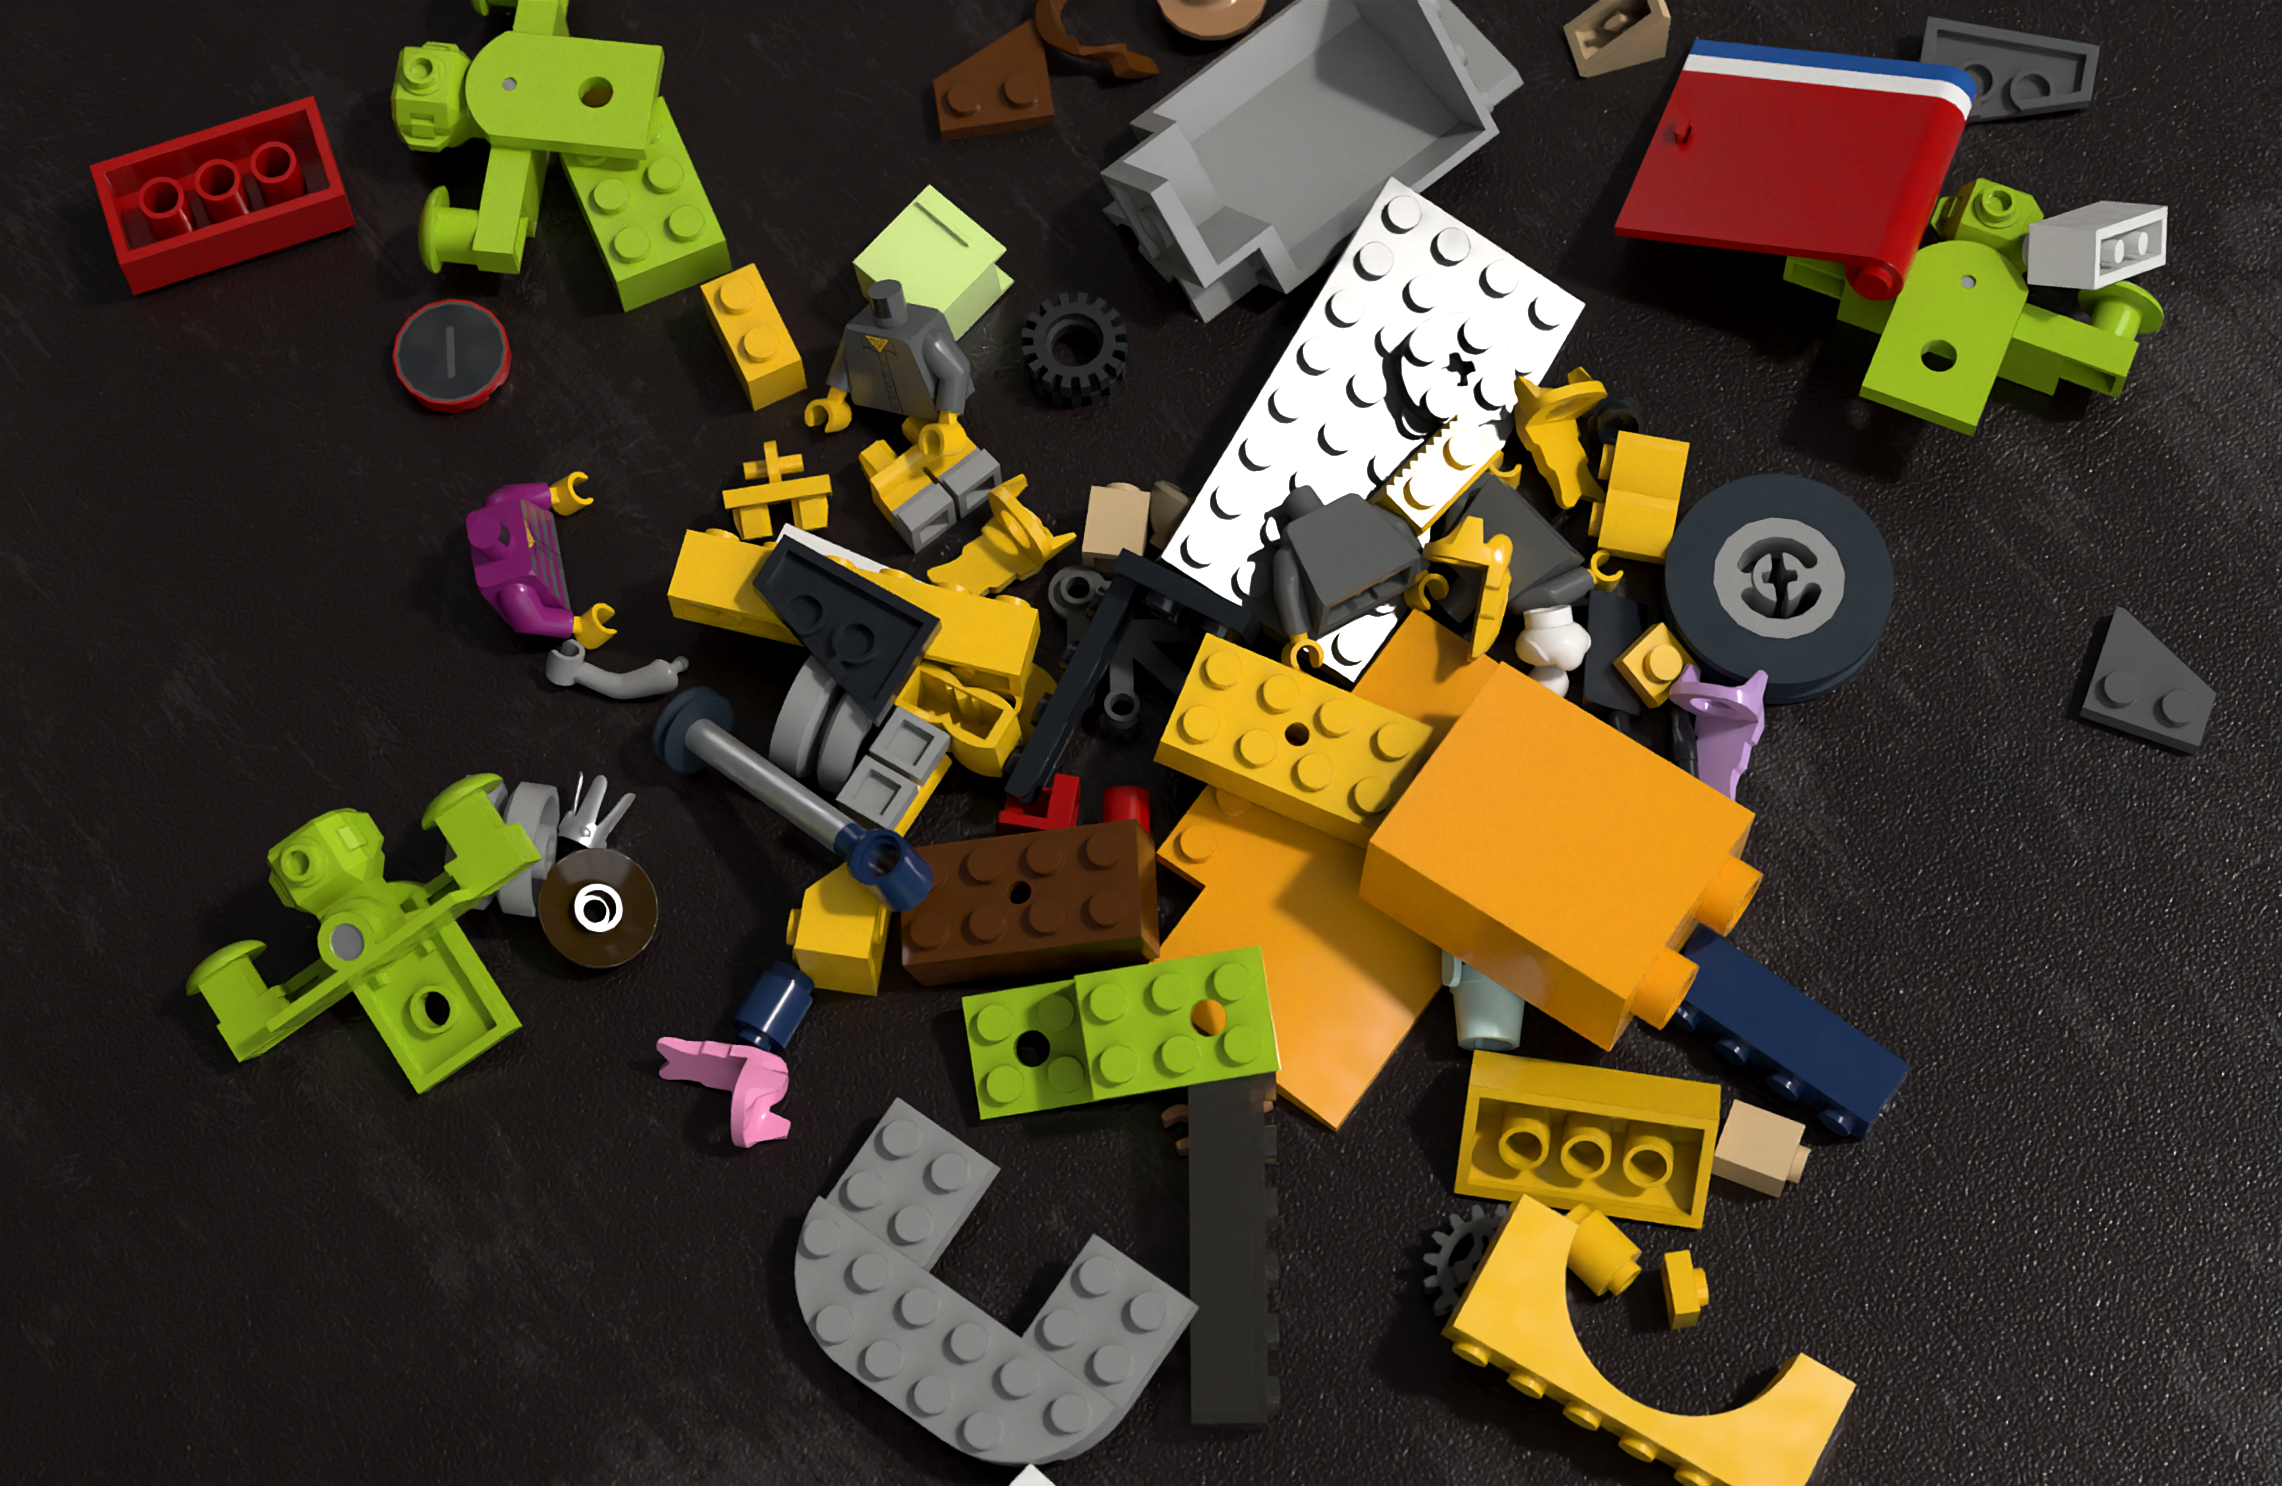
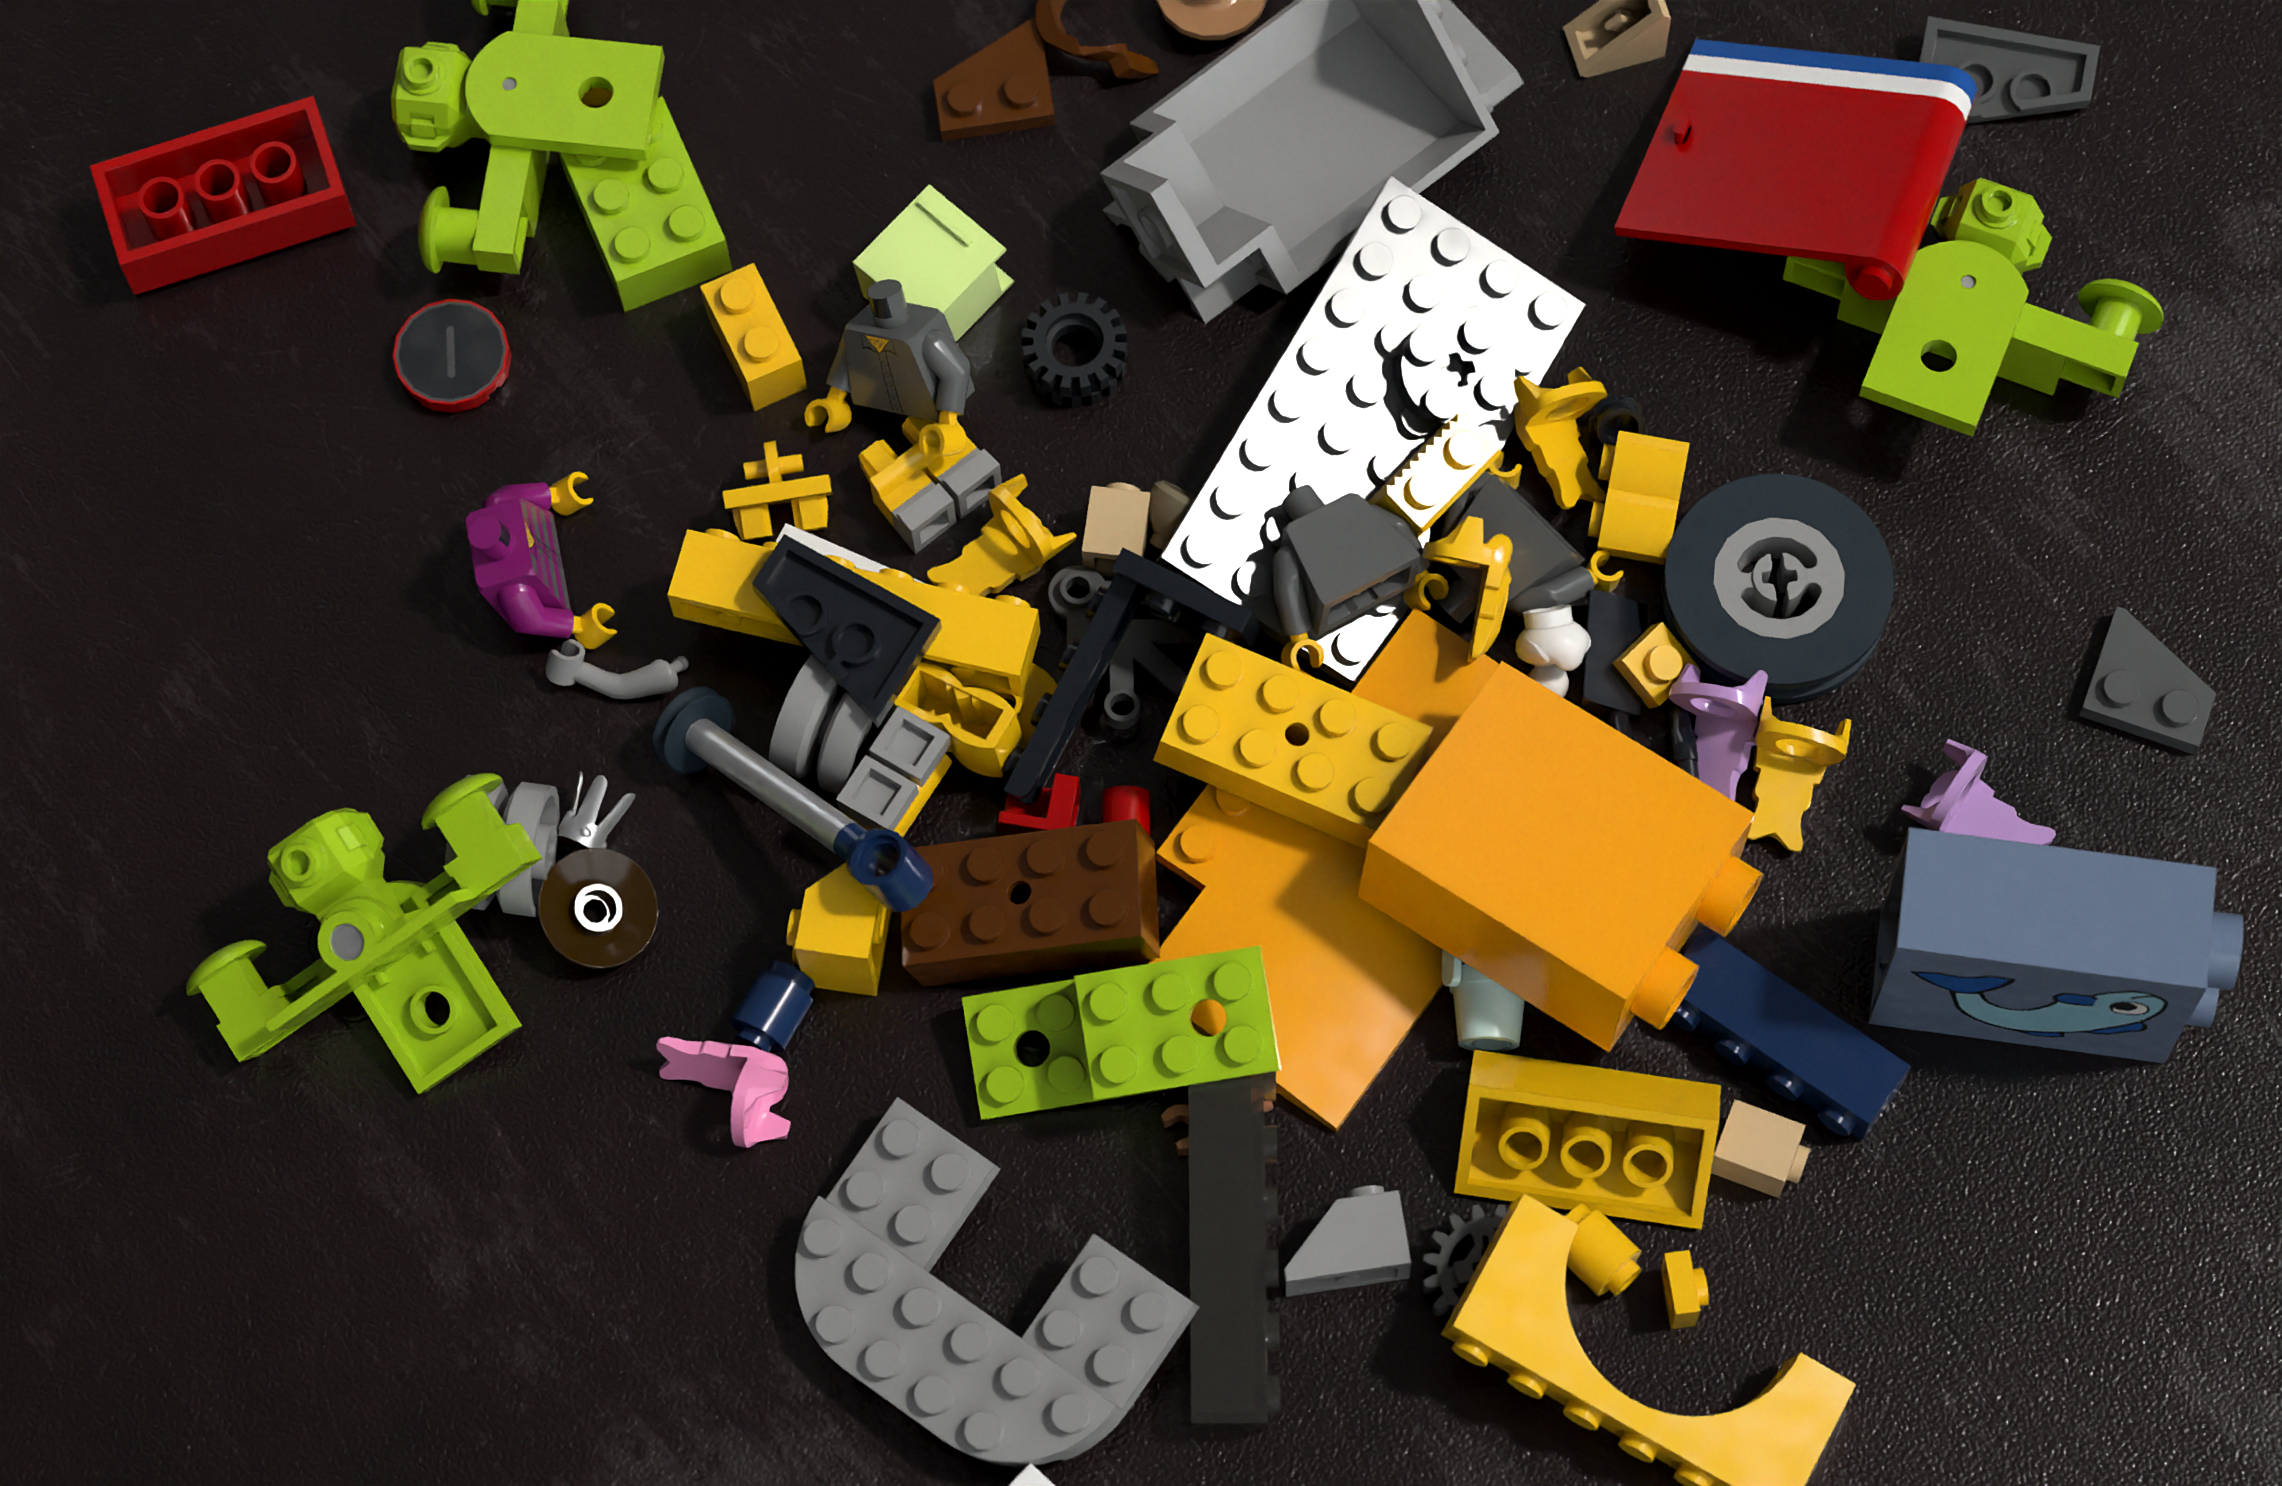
(1353, 1245): none -> light grey slope
(1788, 767): none -> yellow hair
(1967, 806): none -> lavender hair
(2050, 946): none -> sand blue brick
(2096, 245): white brick -> none

